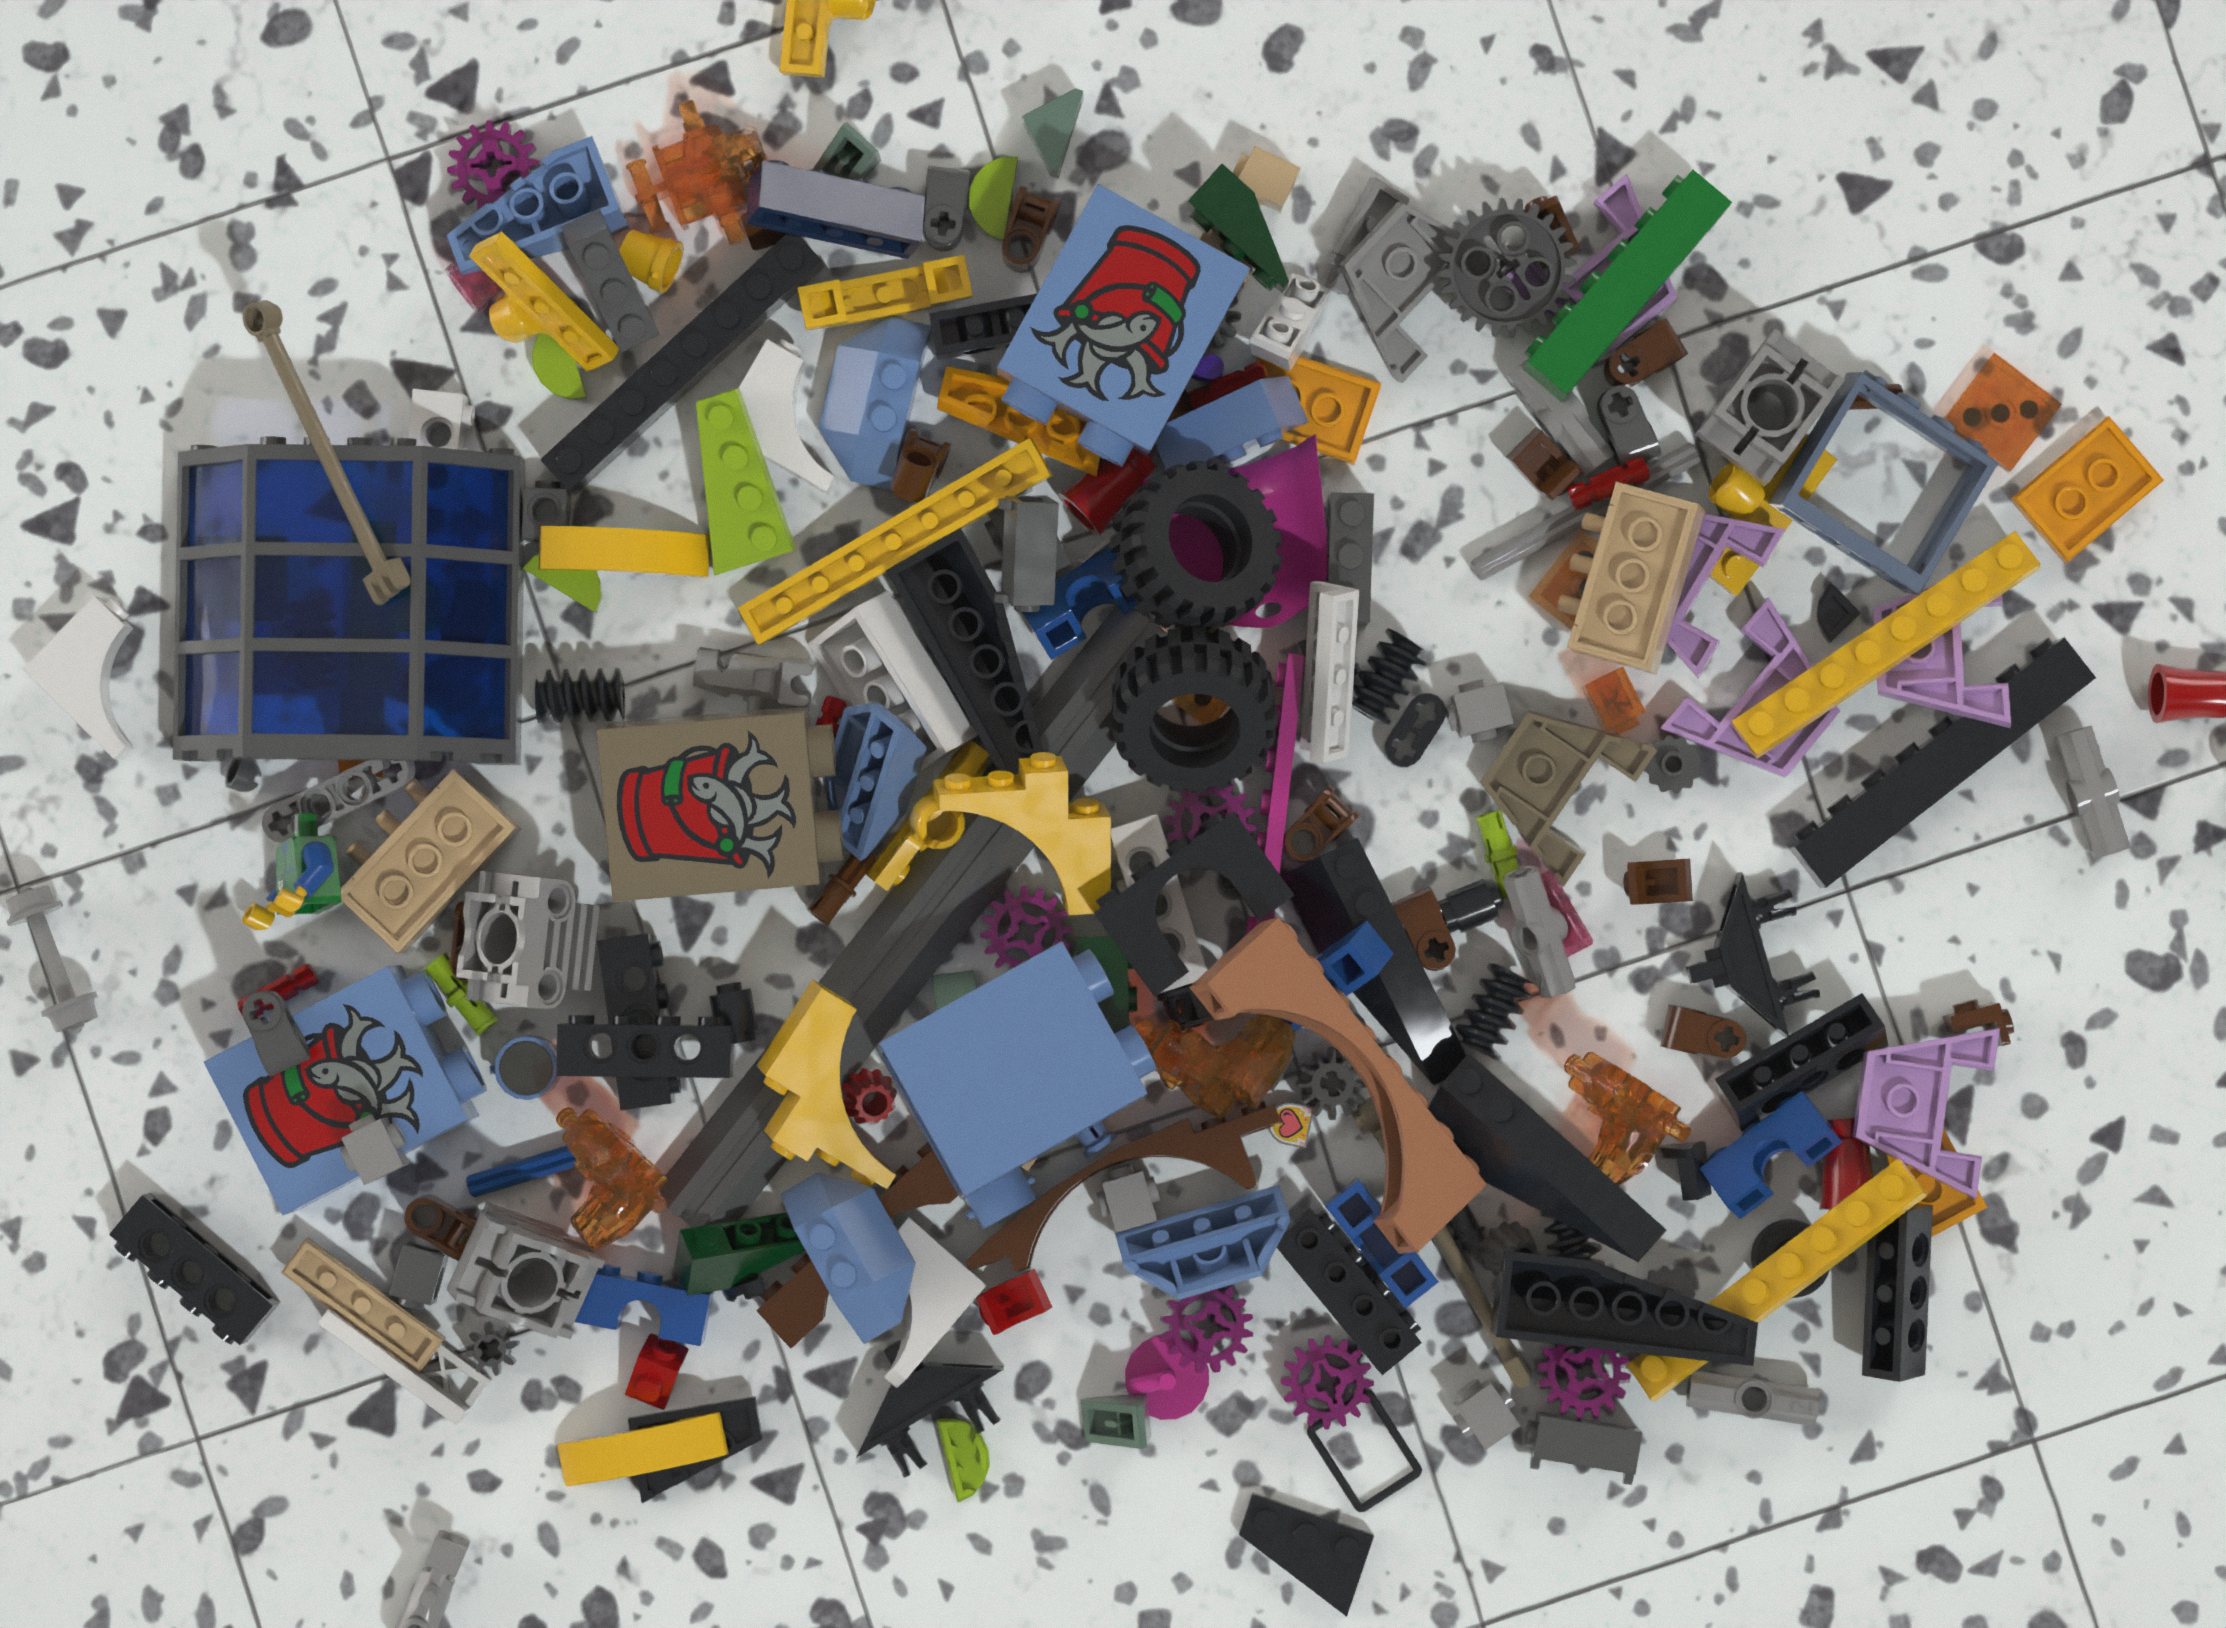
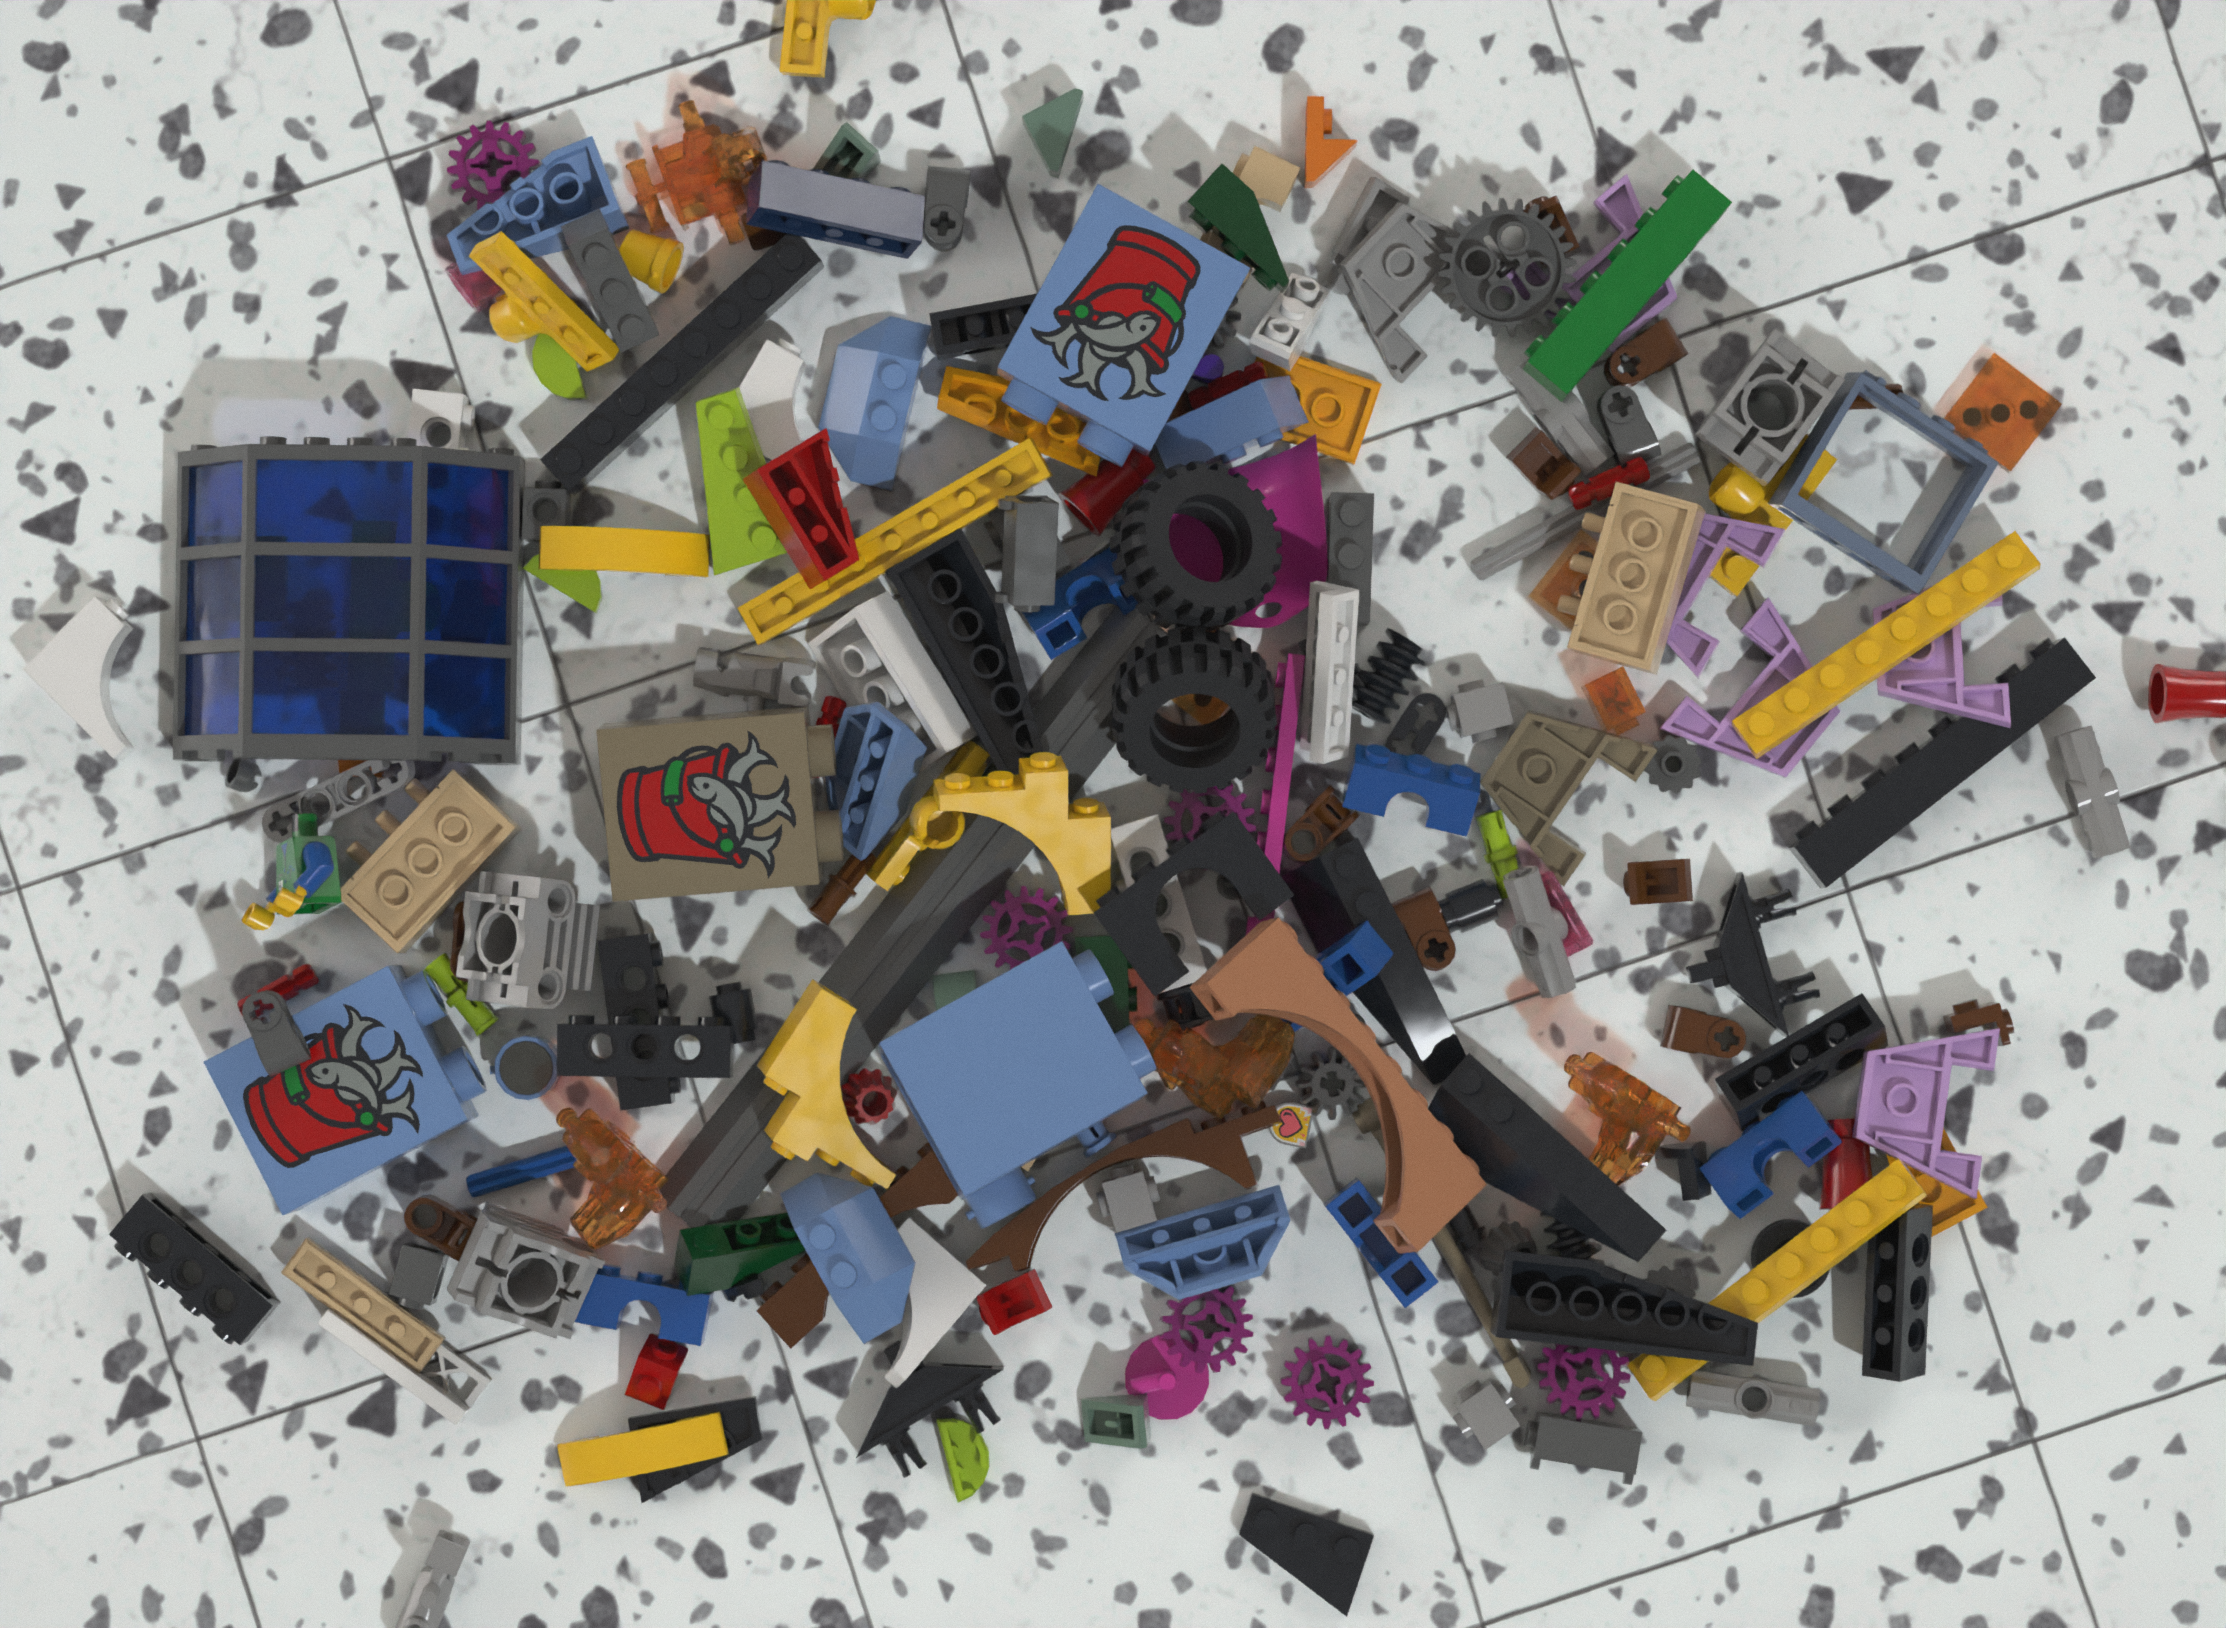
(32, 906): light grey piece -> none
(374, 1148): light grey brick -> none
(388, 576): dark tan hinge -> none
(481, 1349): dark grey gear -> none
(580, 696): black piece -> none
(806, 509): none -> red wedge
(885, 294): yellow slope -> none
(918, 467): reddish brown piece -> none
(992, 195): lime tile -> none
(1031, 222): reddish brown piece -> none
(1320, 153): none -> orange slope
(1347, 1292): black brick -> none
(1381, 774): none -> blue arch
(1417, 1470): black piece -> none
(1493, 1010): black piece -> none
(1834, 612): black tile -> none
(2086, 489): light orange tile -> none

